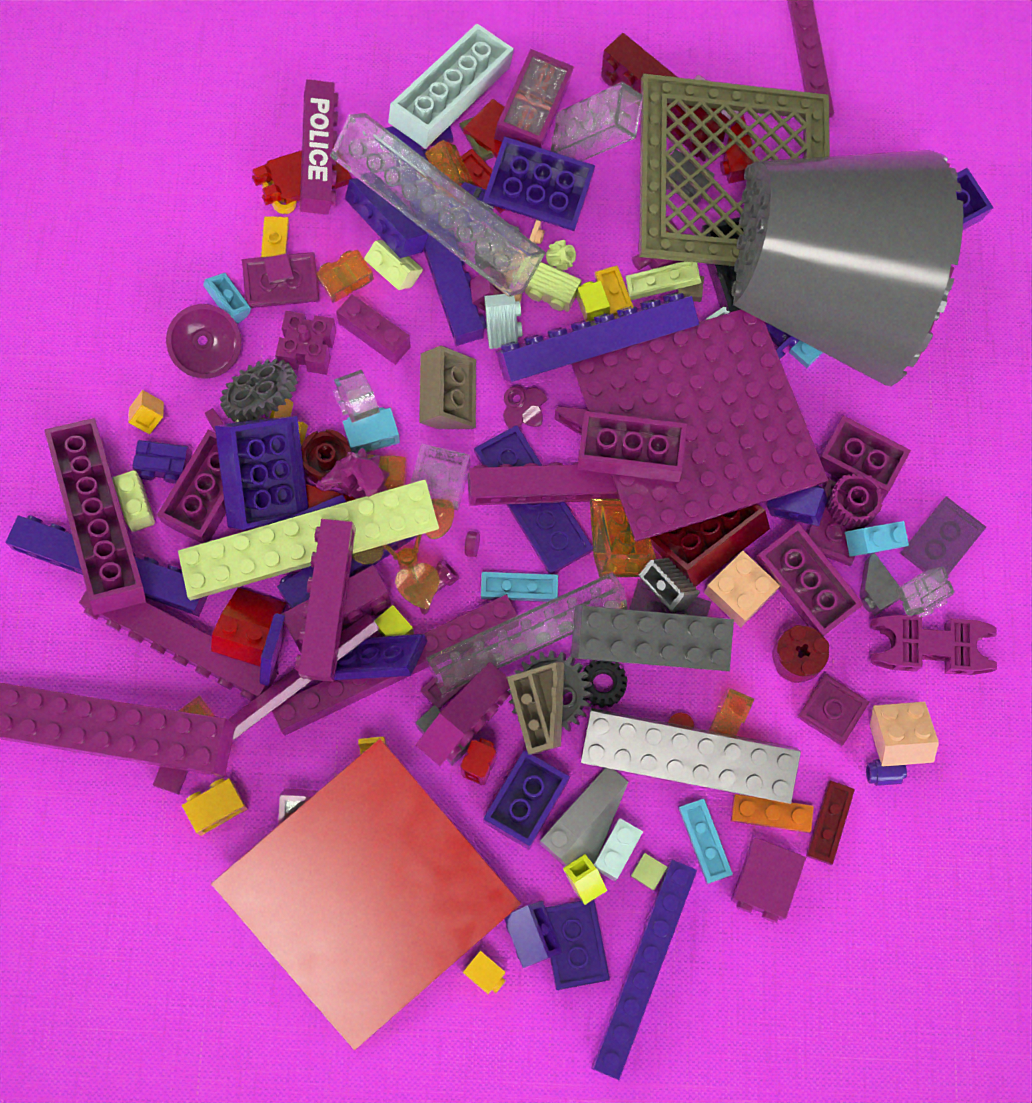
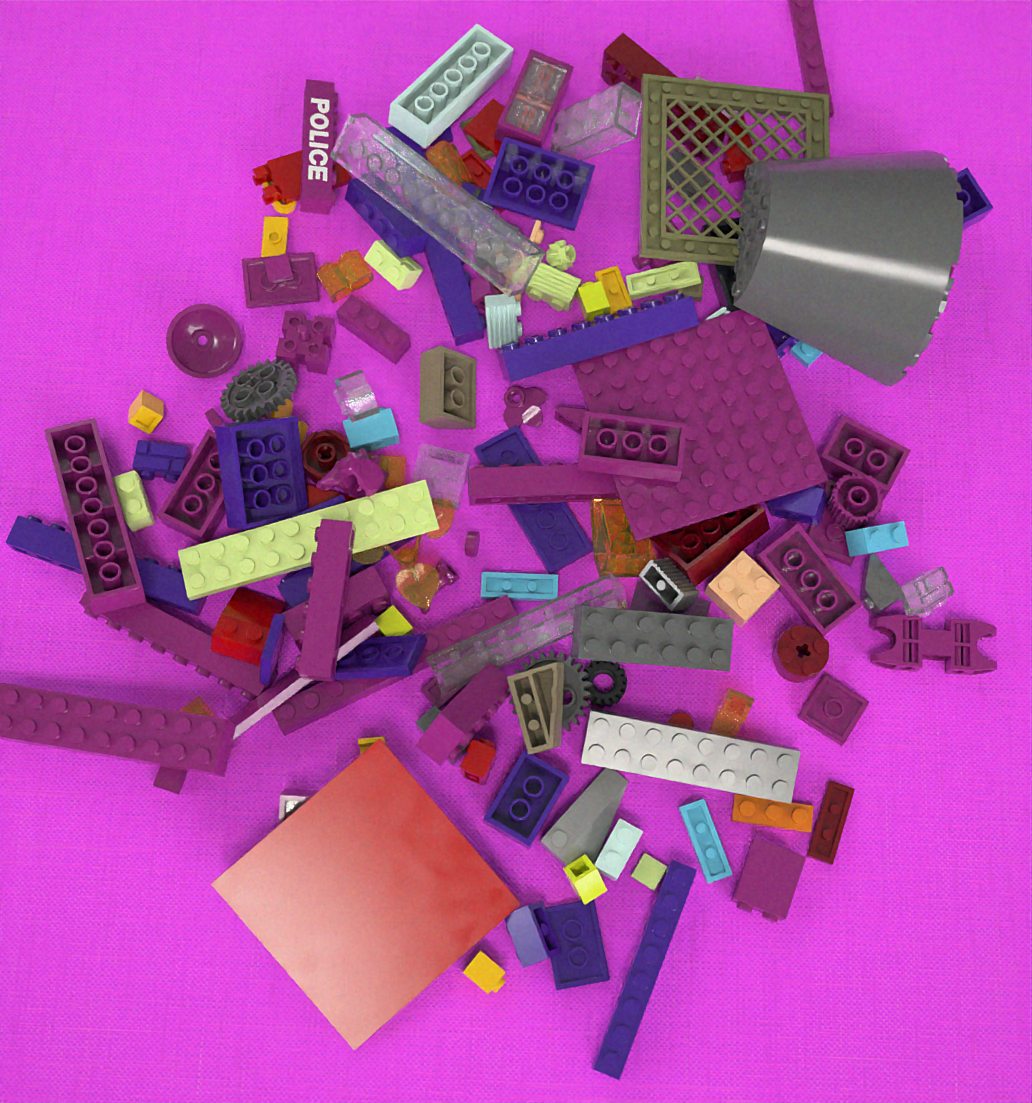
(214, 806): yellow brick -> none
(227, 296): medium azure brick -> none
(885, 775): dark purple brick -> none
(903, 733): light nougat brick -> none
(943, 537): clear purple tile -> none

